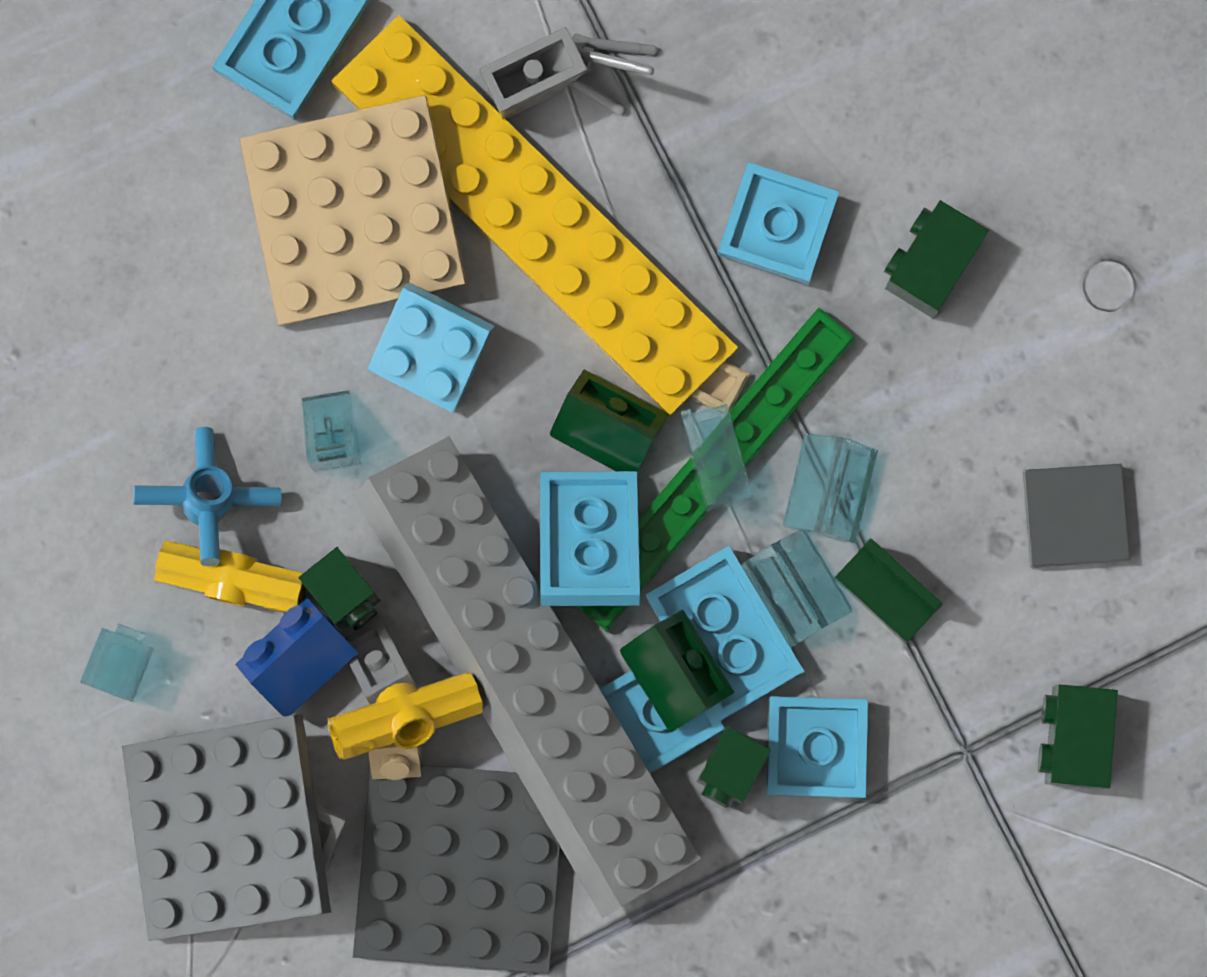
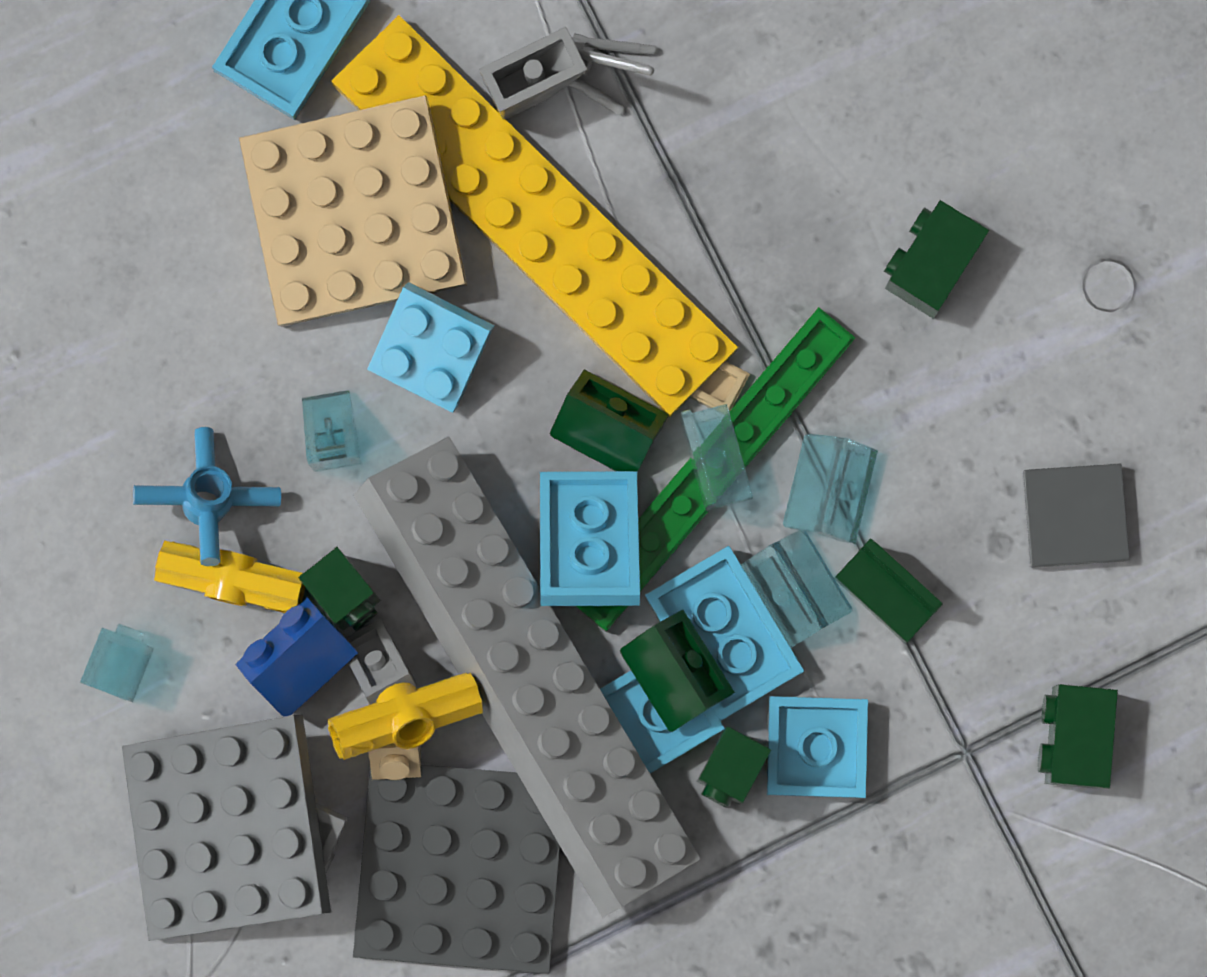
(777, 223): medium azure plate -> none

